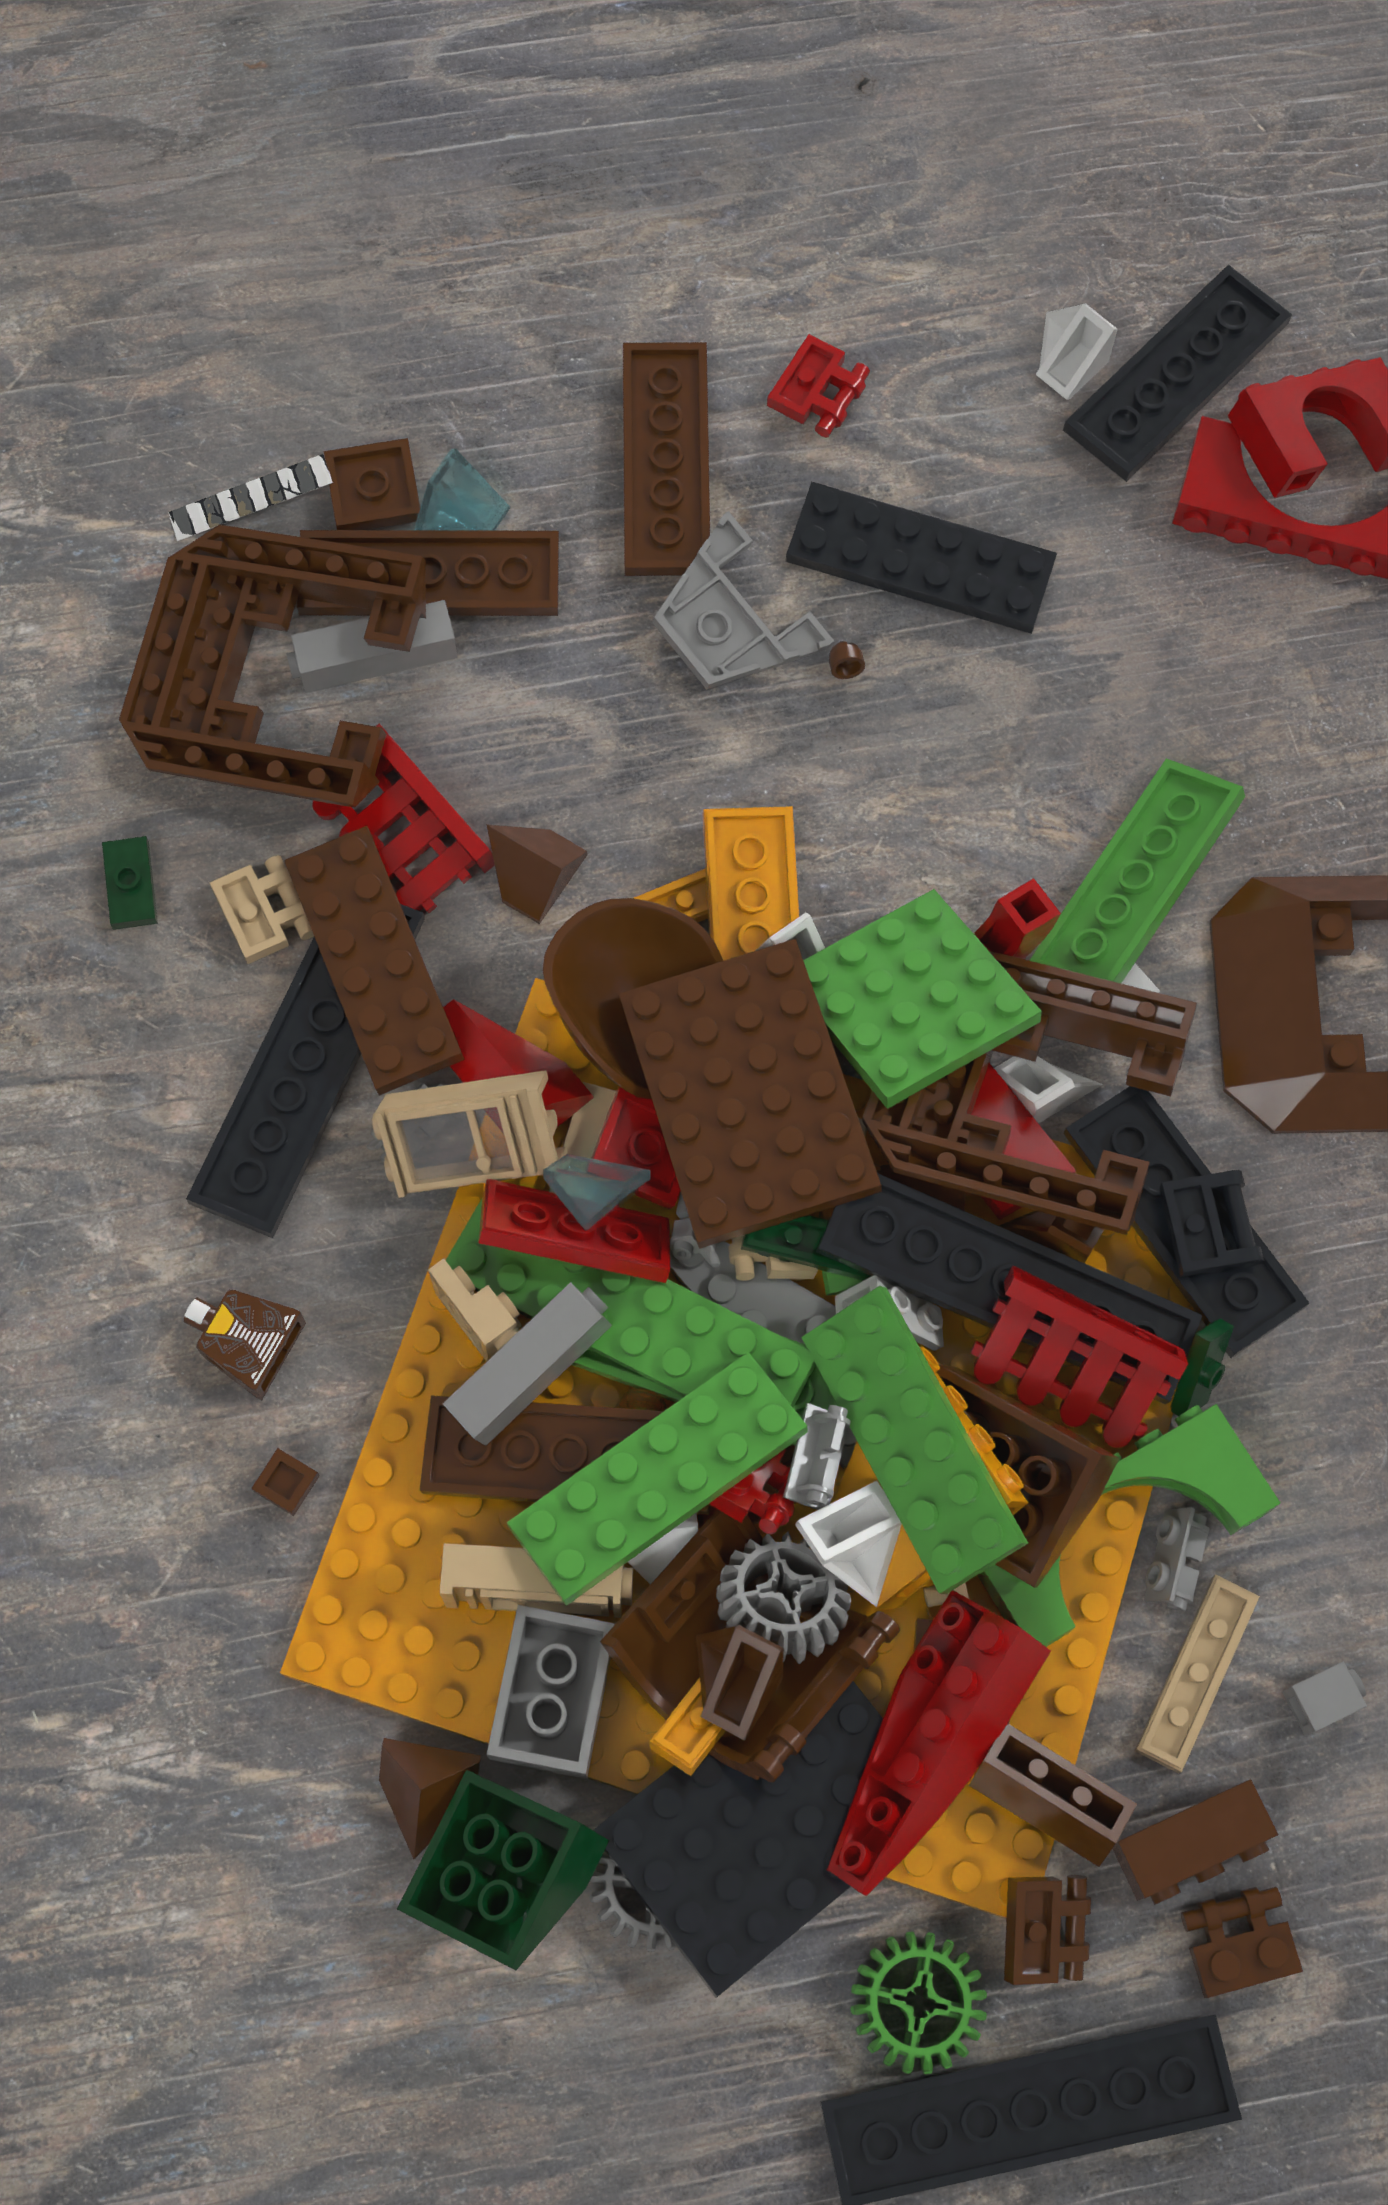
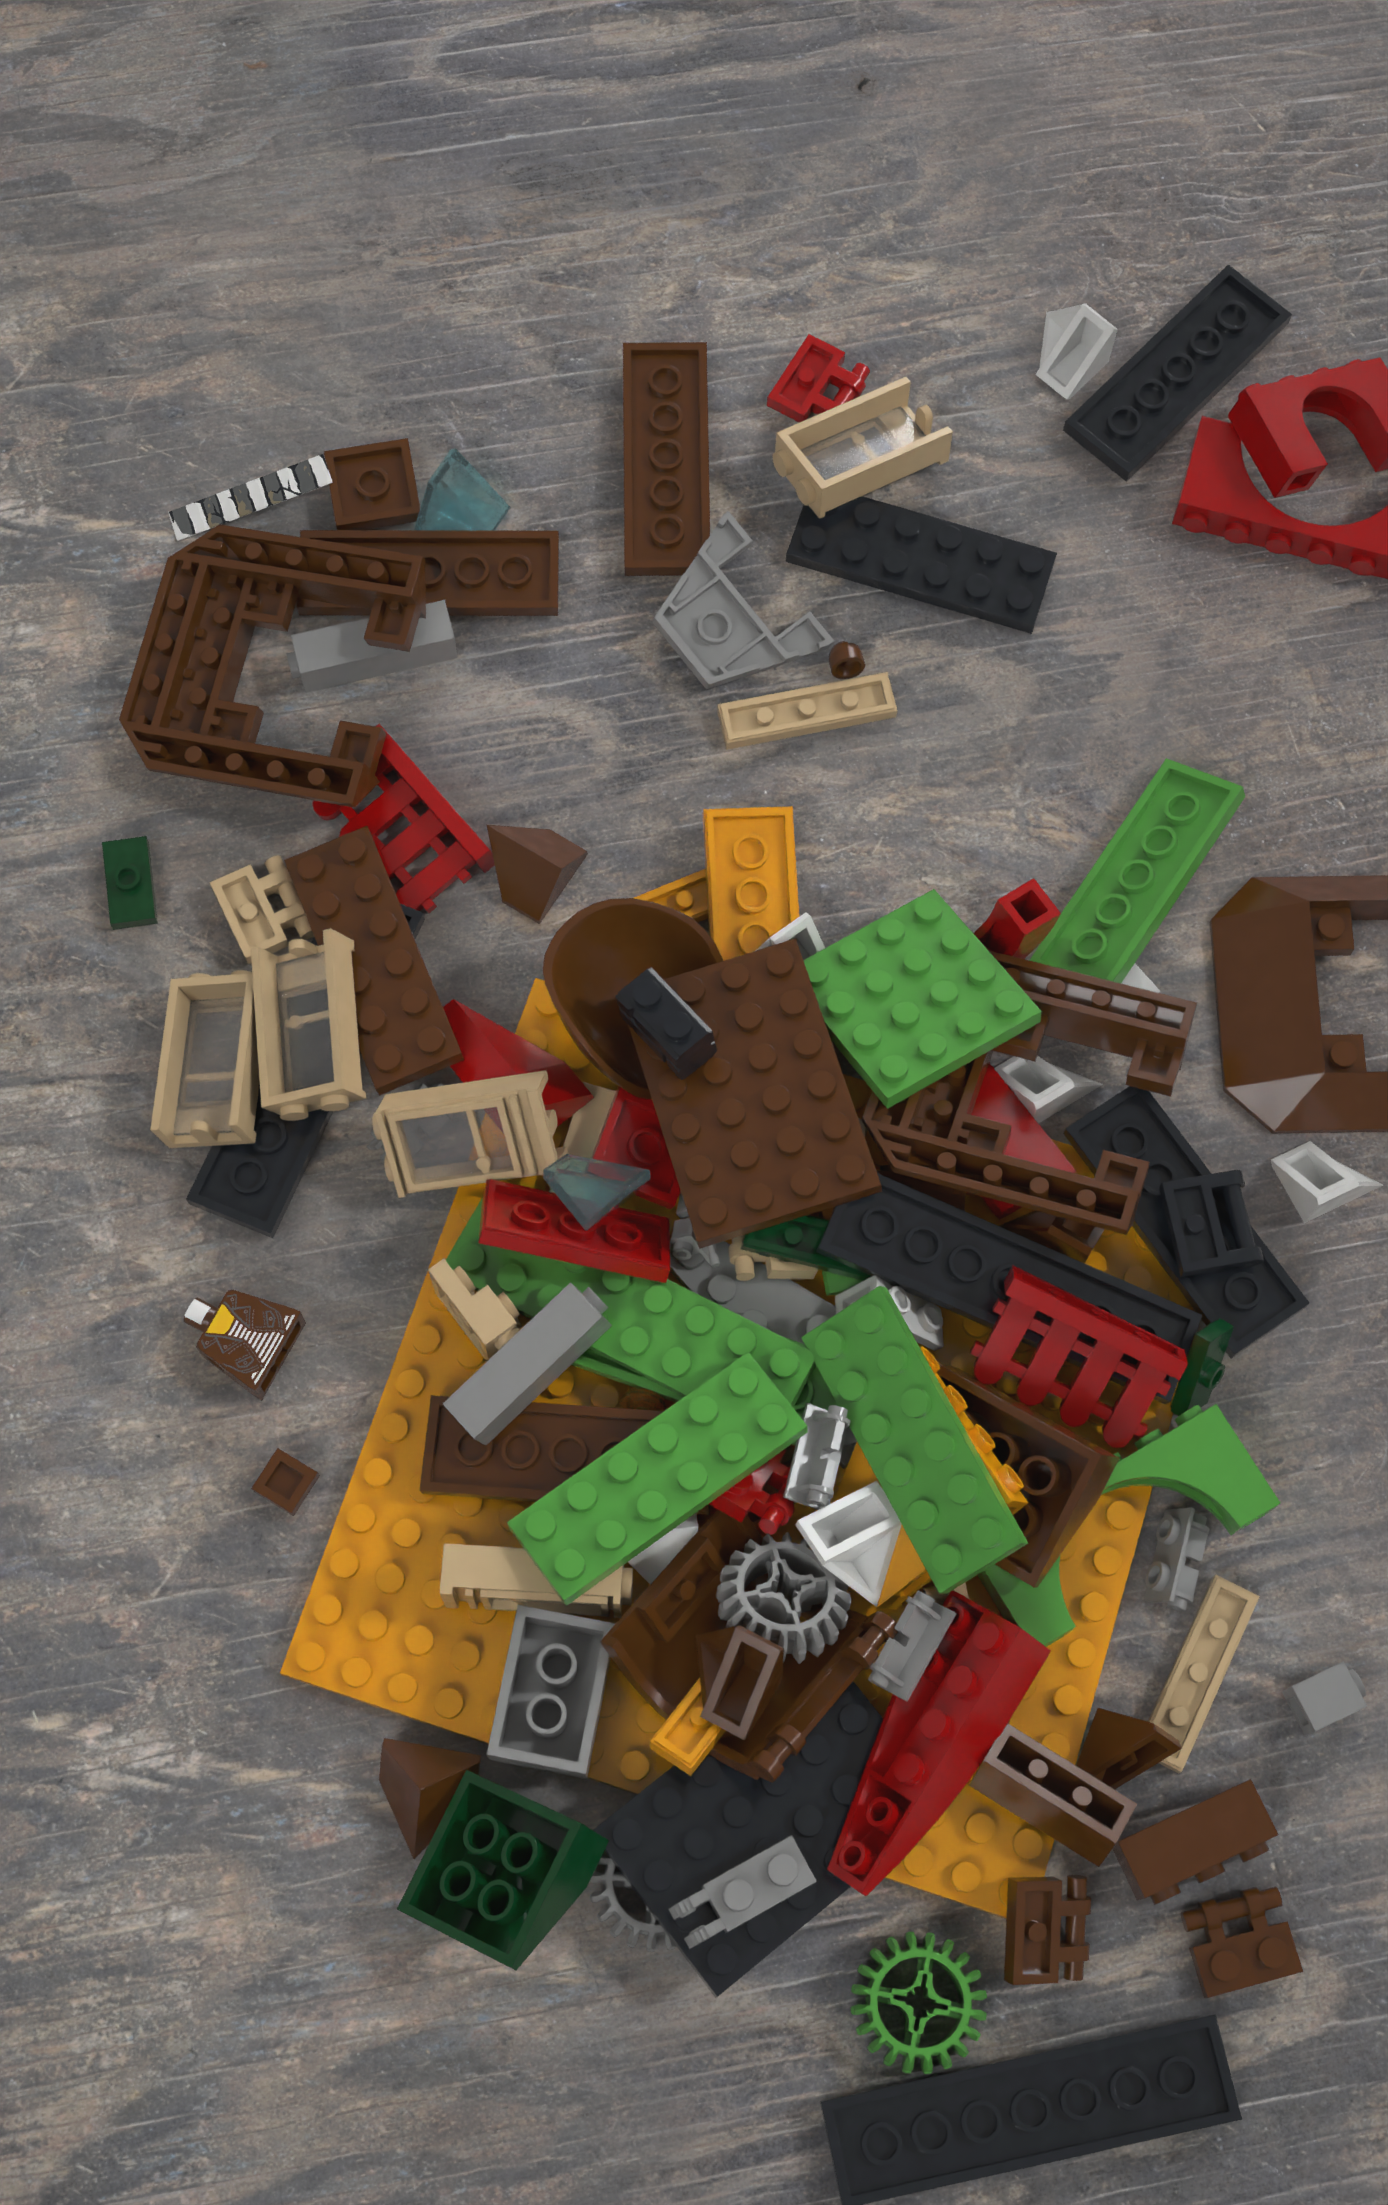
(208, 1063): none -> door
(307, 1027): none -> tan door
(666, 1023): none -> black brick
(748, 1890): none -> light grey hinge
(807, 710): none -> tan tile
(859, 447): none -> tan door
(909, 1653): none -> light grey hinge
(1123, 1747): none -> reddish brown slope
(1318, 1181): none -> white slope

